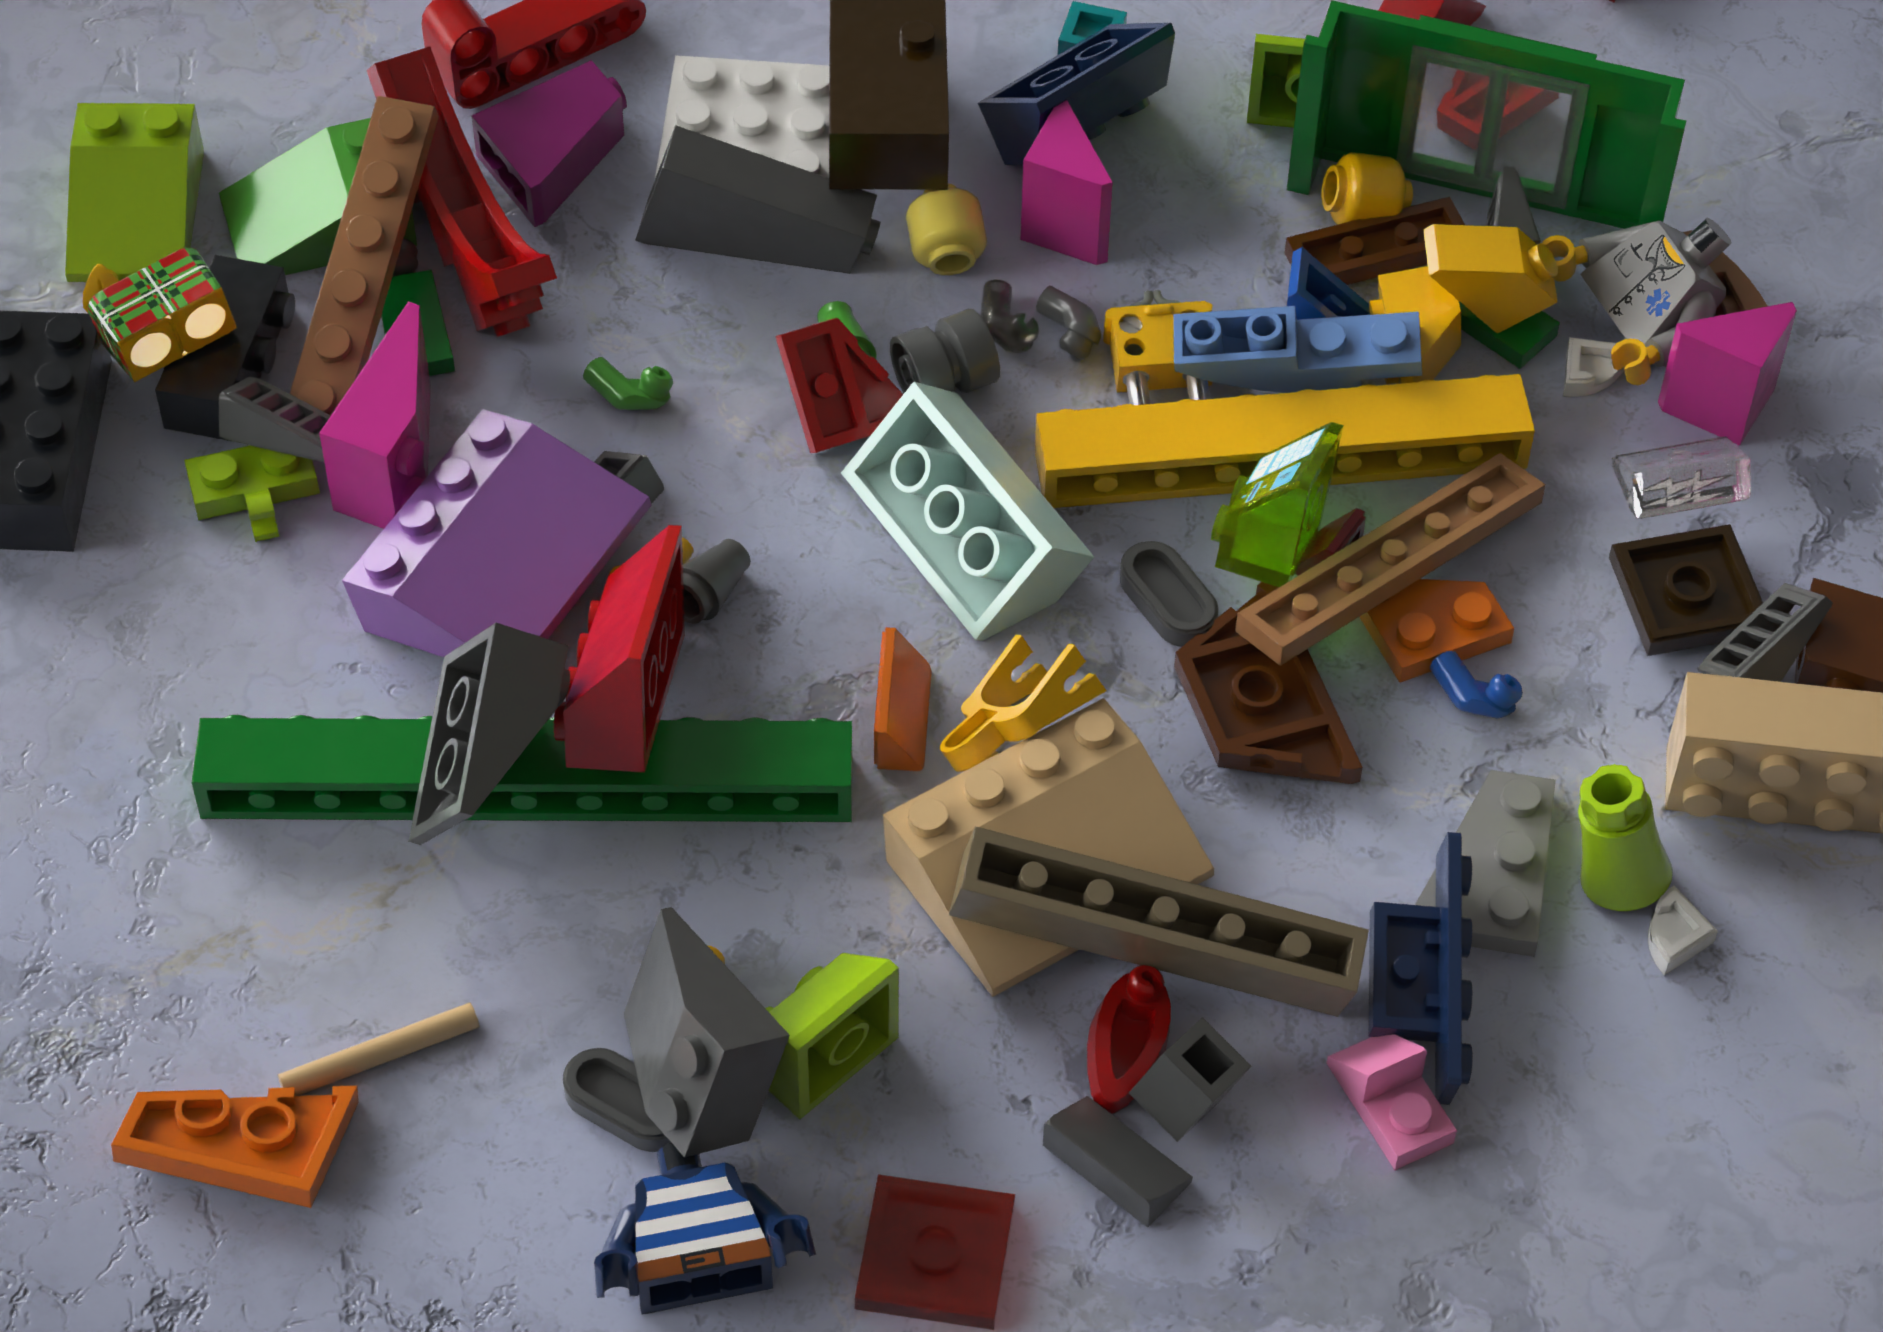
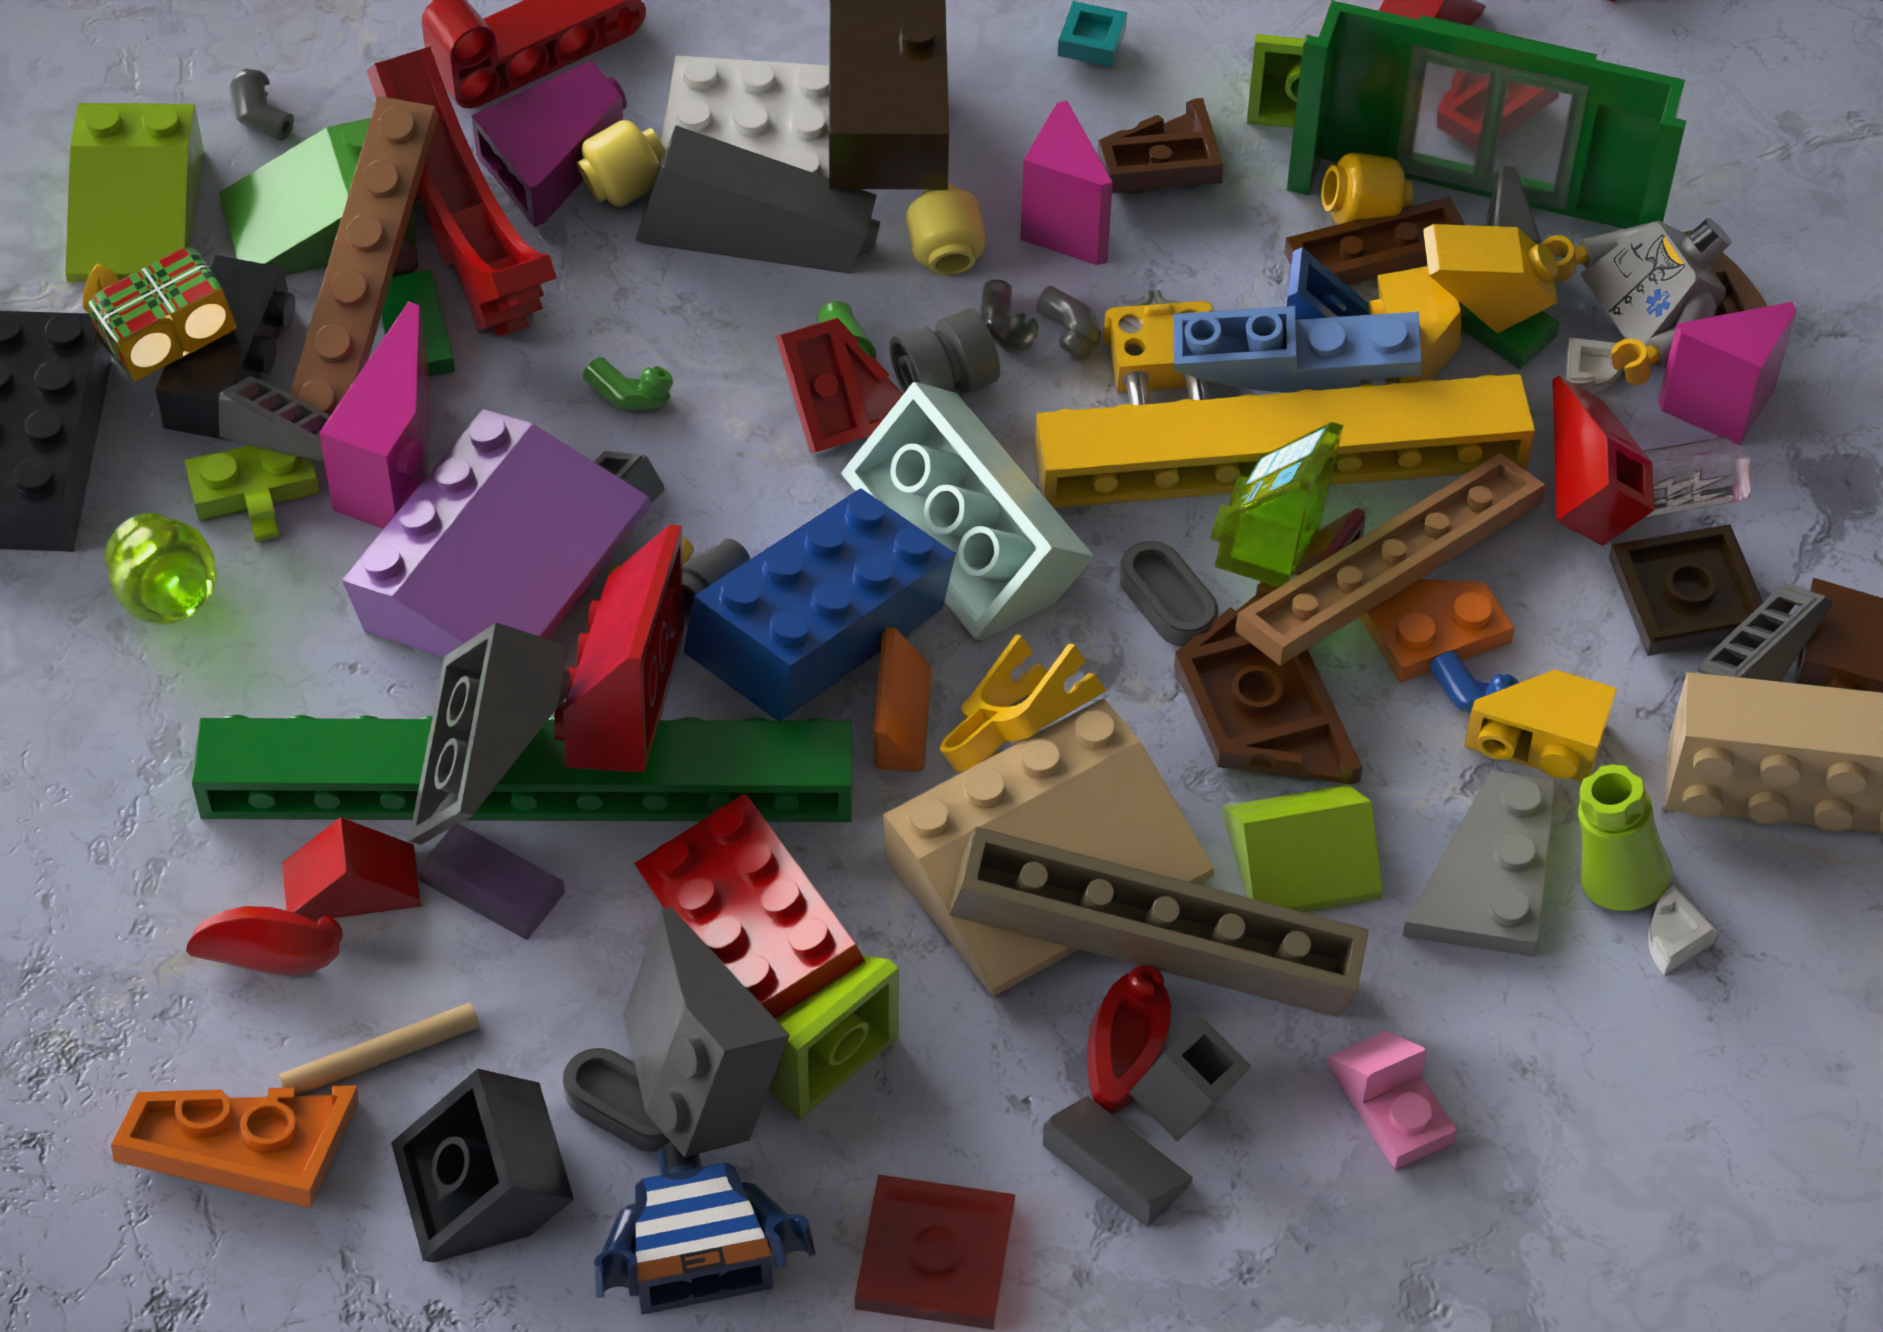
(160, 568): none -> clear neon green piece
(251, 105): none -> dark grey arm
(267, 940): none -> red arm
(351, 873): none -> red slope
(481, 1166): none -> black slope
(491, 881): none -> clear purple tile
(621, 163): none -> light yellow head
(751, 906): none -> red plate
(818, 603): none -> blue brick
(1098, 77): dark blue slope -> none
(1163, 153): none -> reddish brown wing
(1307, 848): none -> lime slope
(1418, 970): dark blue bracket -> none
(1544, 723): none -> yellow slope
(1599, 467): none -> red slope

